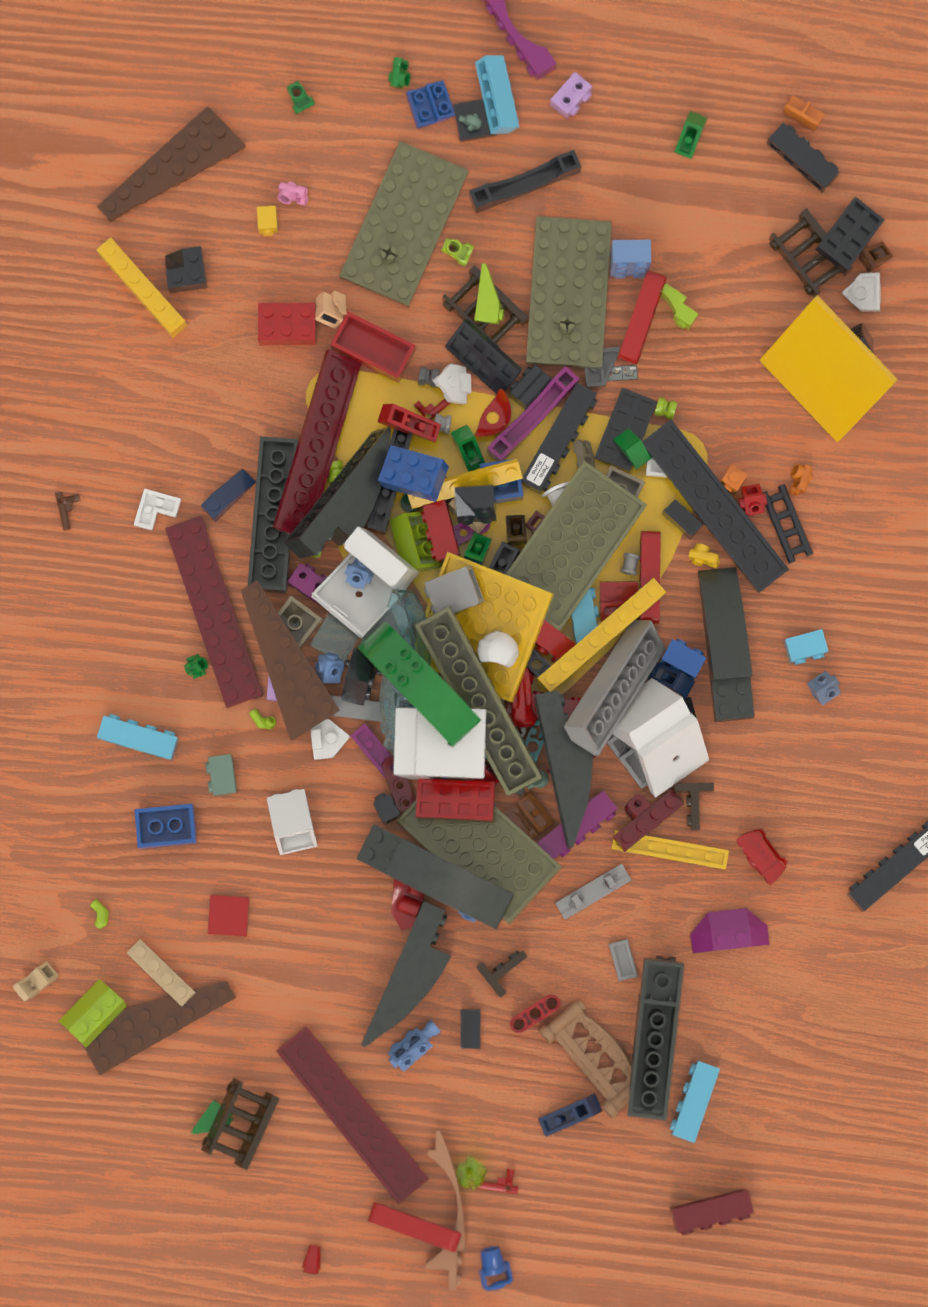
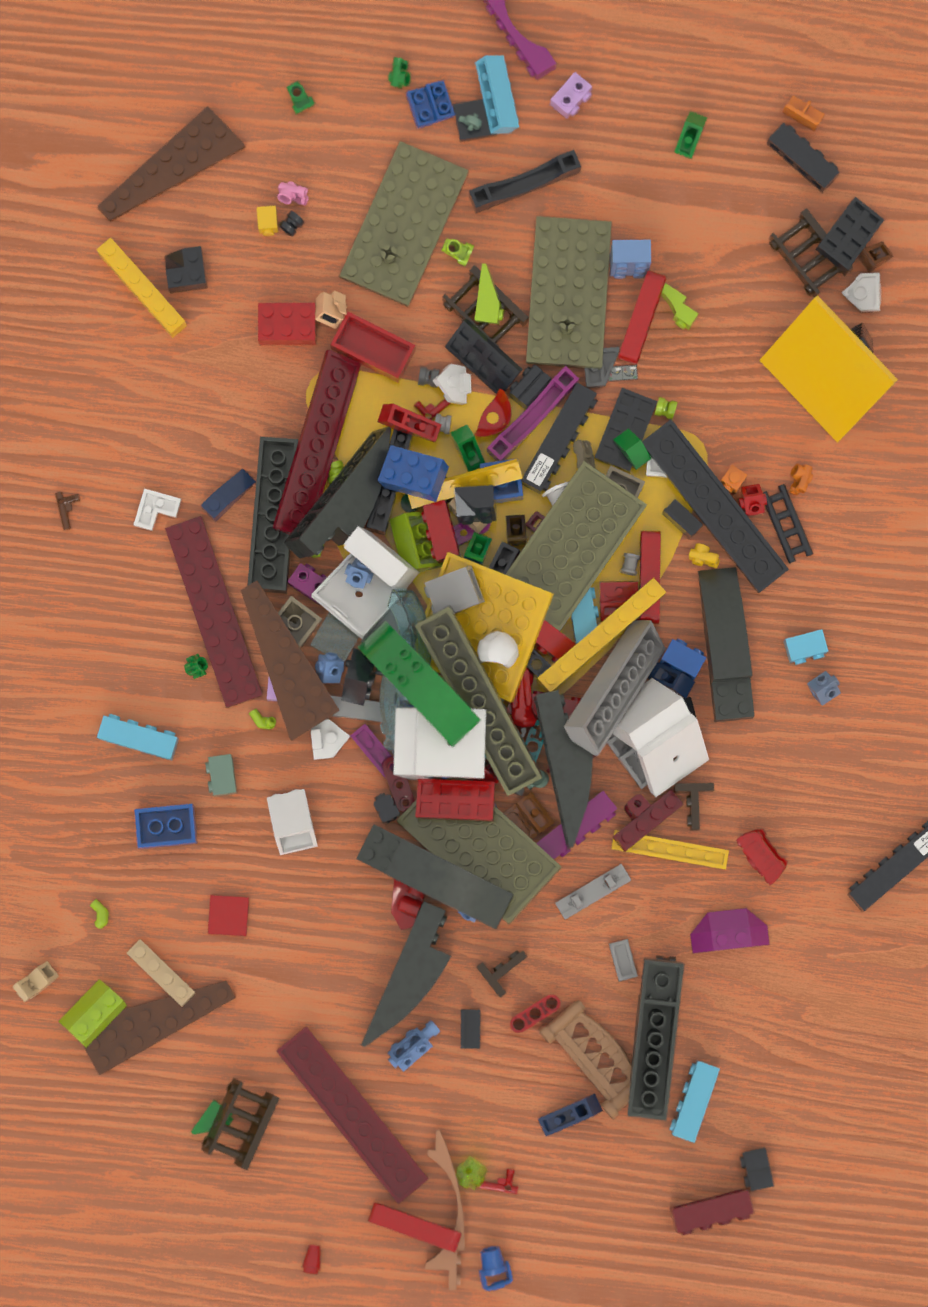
(291, 223): none -> black wheel
(757, 1169): none -> black brick

